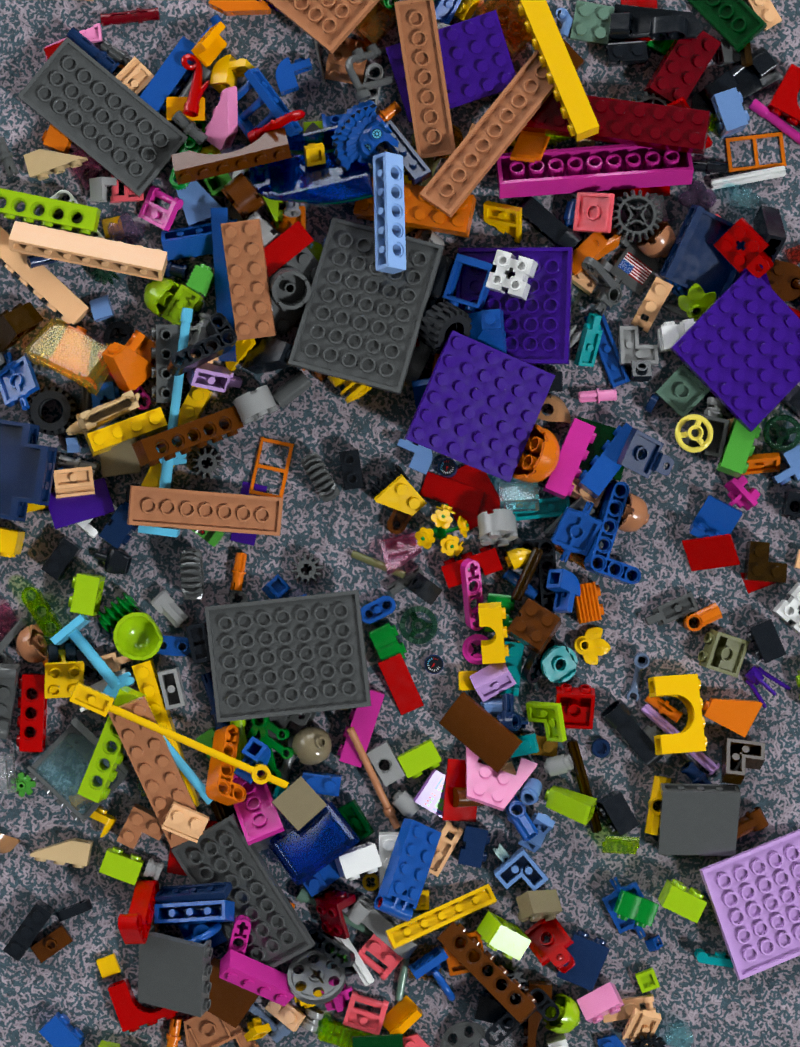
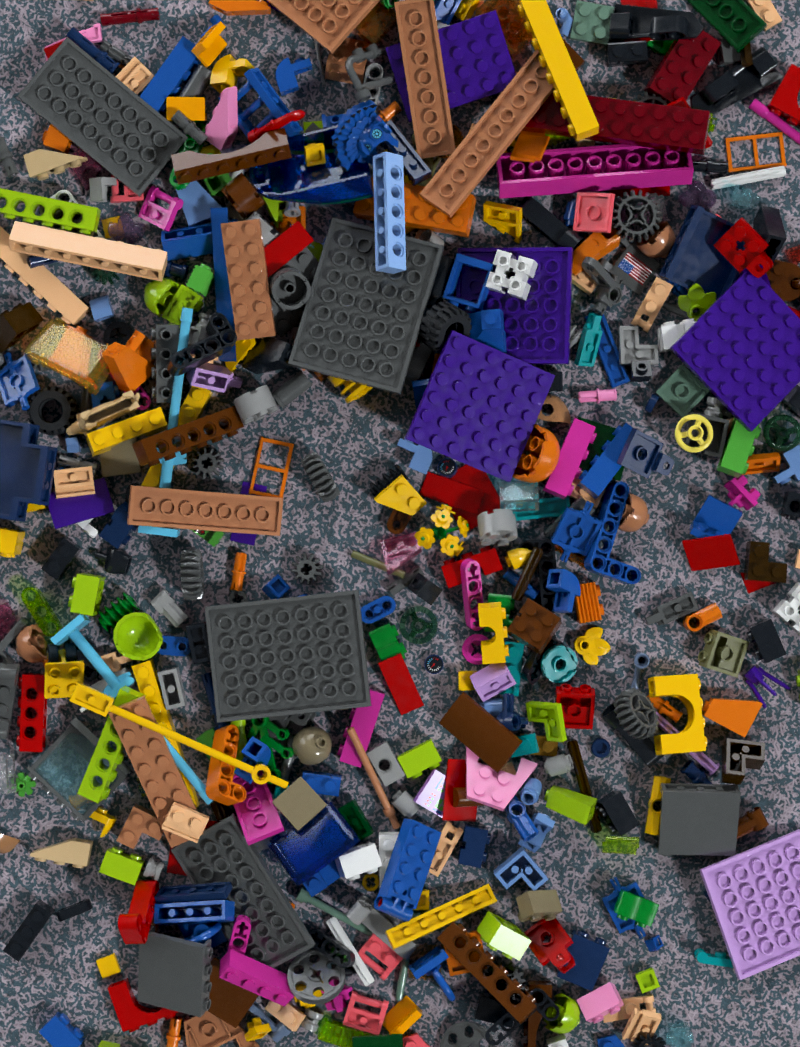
(52, 943): reddish brown plate -> none
(191, 107): red plant -> none
(330, 910): dark red bracket -> none
(351, 469): black brick -> none
(501, 853): light aqua bush -> none
(636, 713): none -> dark grey gear
(682, 901): lime brick -> none
(729, 112): medium blue brick -> none

